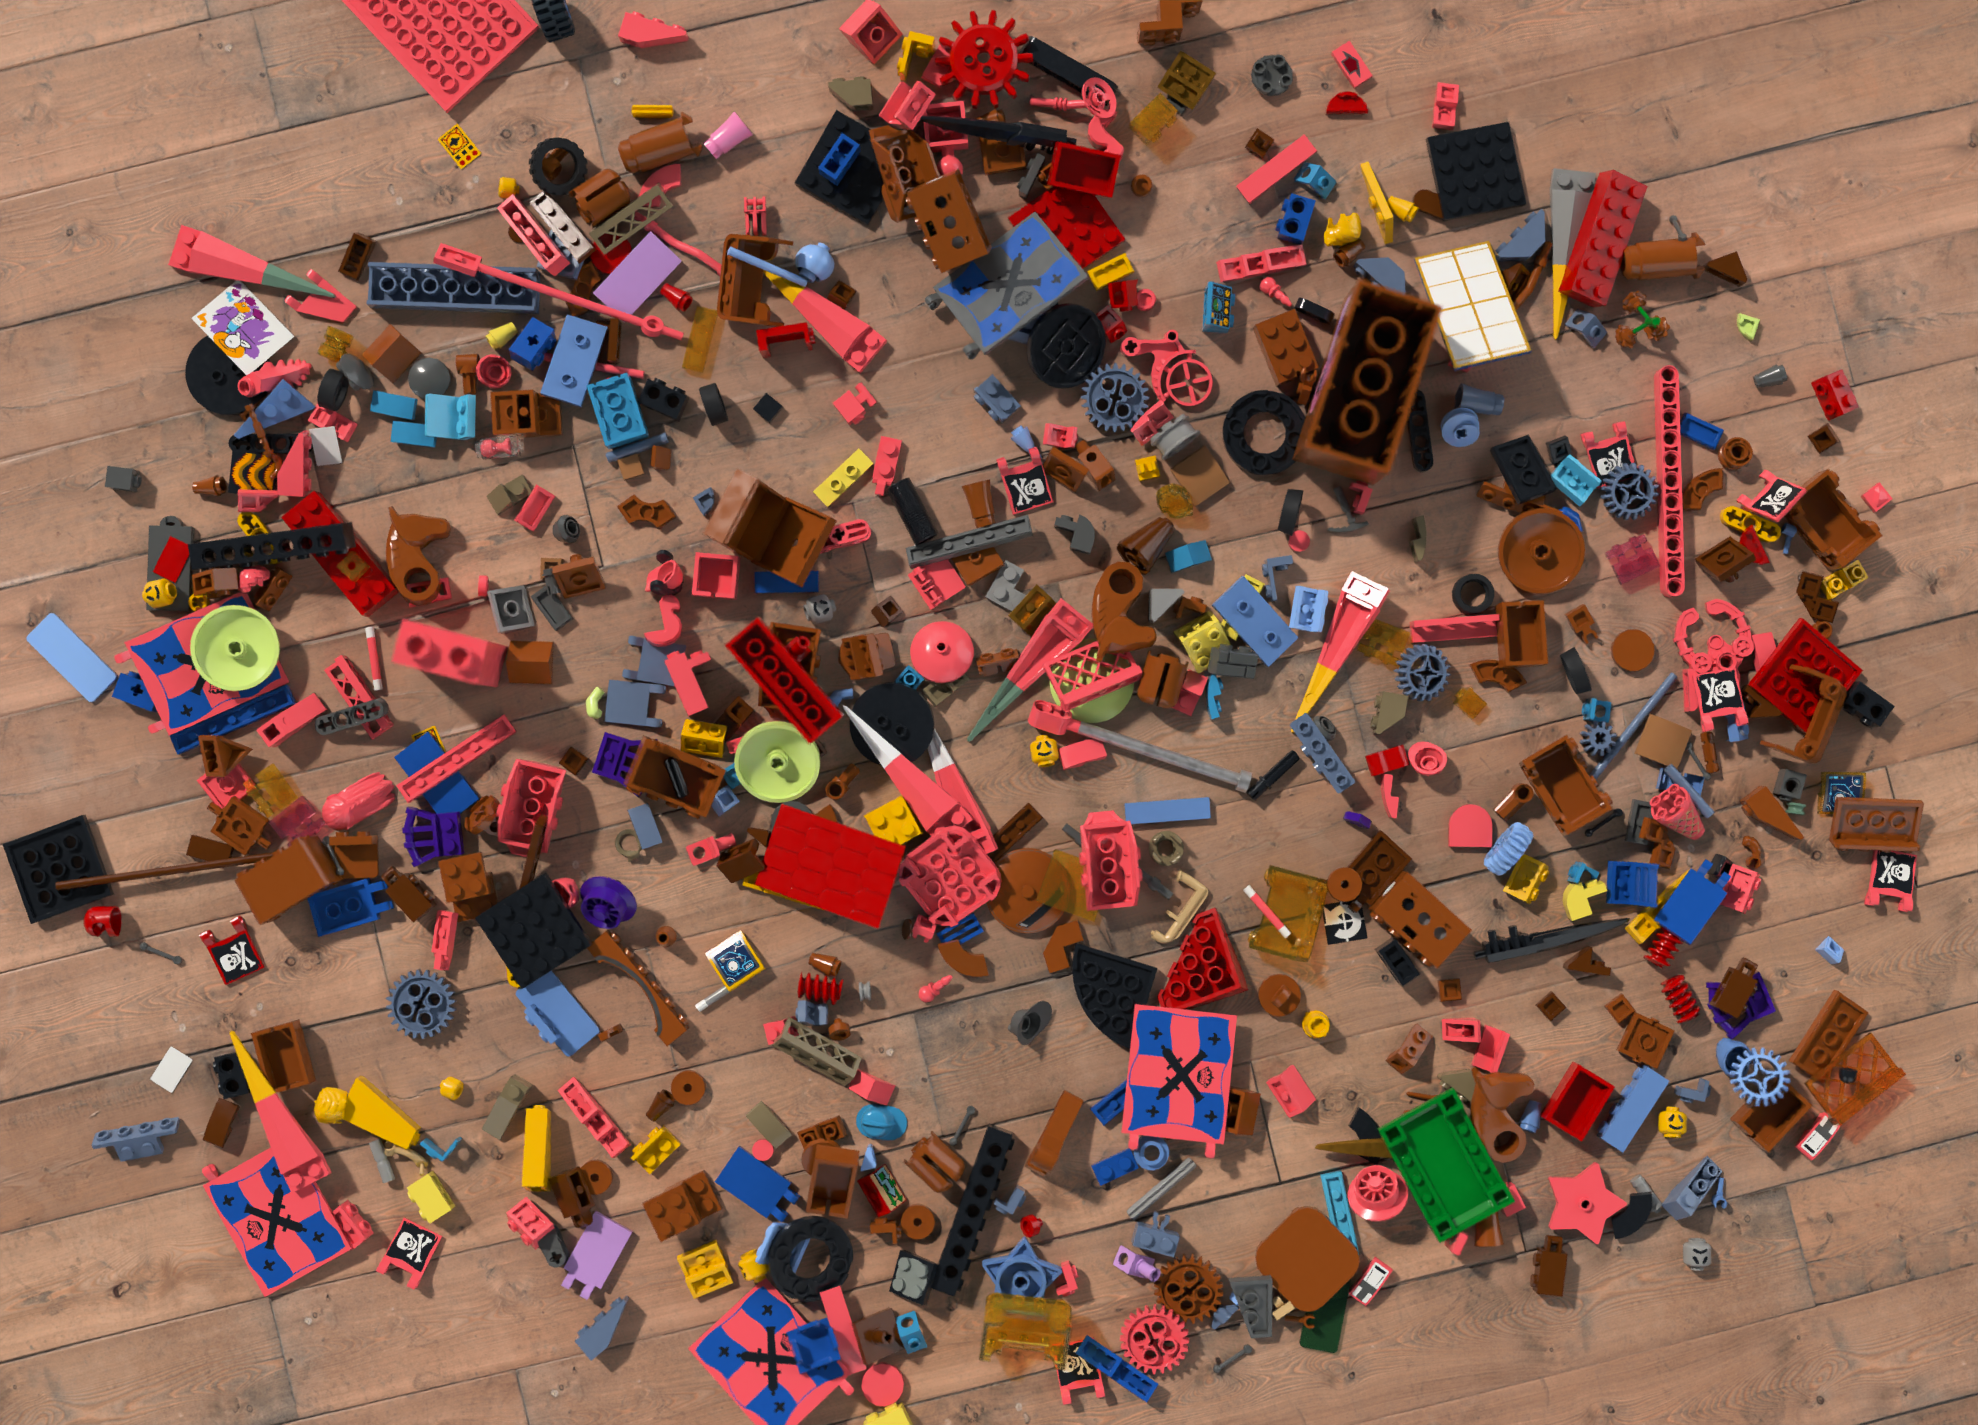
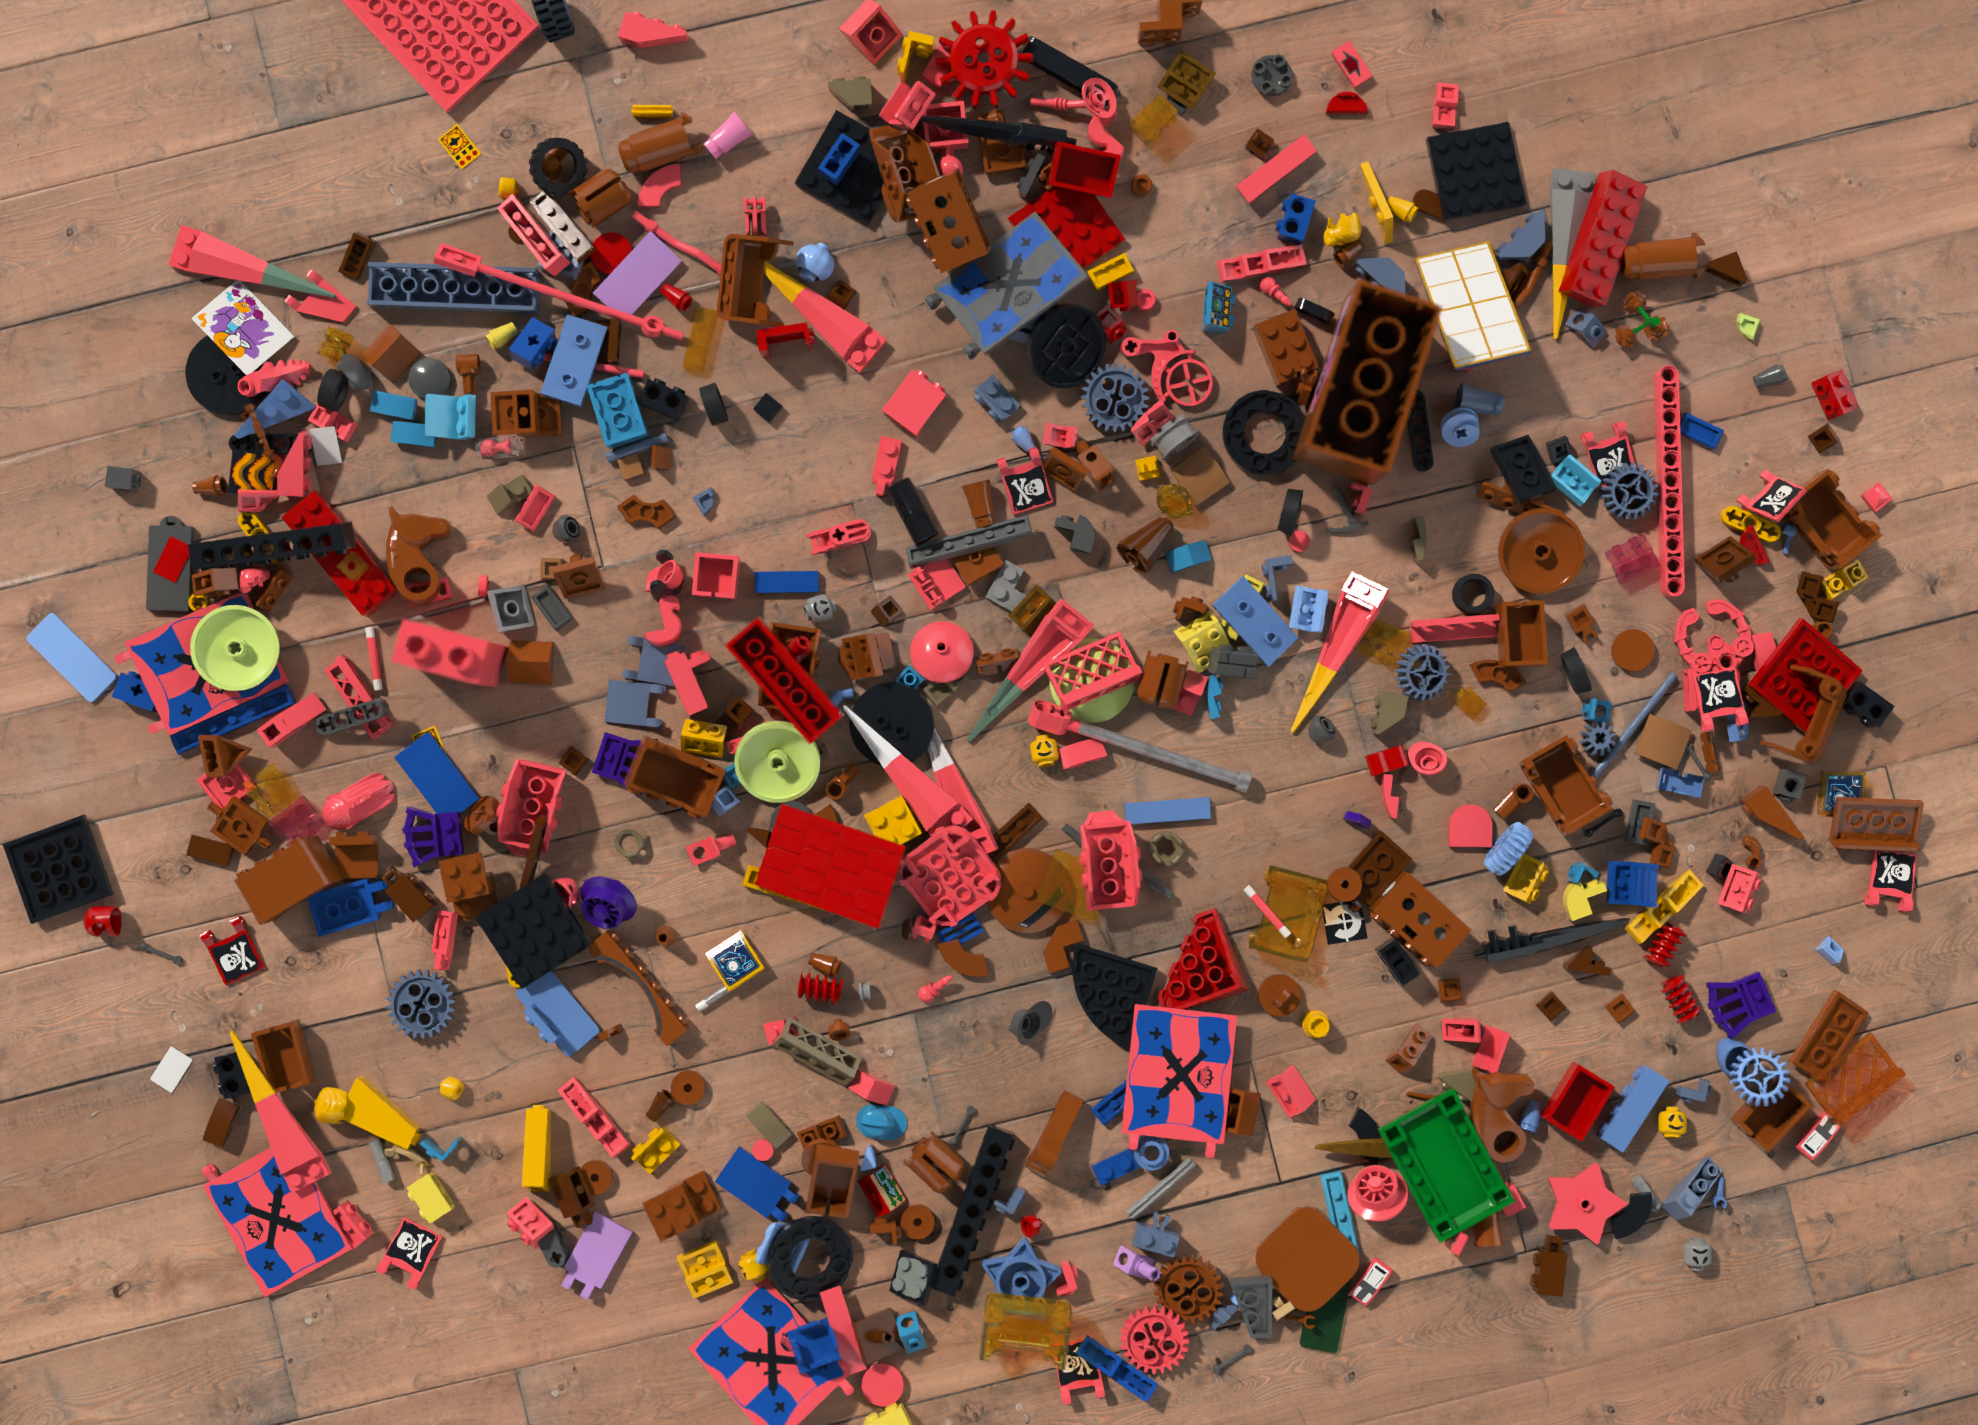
(137, 1140): sand blue bracket -> none
(159, 593): yellow head -> none
(170, 870): reddish brown piece -> none
(339, 871): dark grey hinge -> none
(456, 758): coral tile -> none
(493, 371): coral hair -> none
(507, 1106): dark tan slope -> none
(551, 583): dark grey pin -> none
(592, 703): yellowish green arm -> none
(599, 1335): sand blue slope -> none
(627, 211): dark tan fence -> none
(645, 826): sand blue slope -> none
(676, 777): black axle -> none
(740, 861): reddish brown panel -> none
(765, 525): dark orange container -> none
(767, 266): light blue bar -> none
(812, 1014): sand blue bracket -> none
(843, 477): light yellow plate -> none
(851, 406): coral brick -> none
(914, 402): none -> coral panel
(1108, 612): dark orange animal -> none
(1161, 600): light grey slope -> none
(1186, 913): tan piece -> none
(1272, 775): black axle -> none
(1318, 179): dark azure bracket -> none
(1324, 756): sand blue bracket -> none
(1574, 516): blue arm -> none
(1645, 1040): dark orange plate -> none
(1677, 811): coral cone -> none
(1681, 237): dark grey hinge -> none
(1692, 903): blue tile -> none
(1698, 801): sand blue piece -> none
(1700, 487): dark orange tile -> none
(1736, 989): reddish brown brick -> none
(1743, 449): dark orange wheel -> none
(1795, 808): sand green bush -> none
(1847, 1075): black hinge -> none

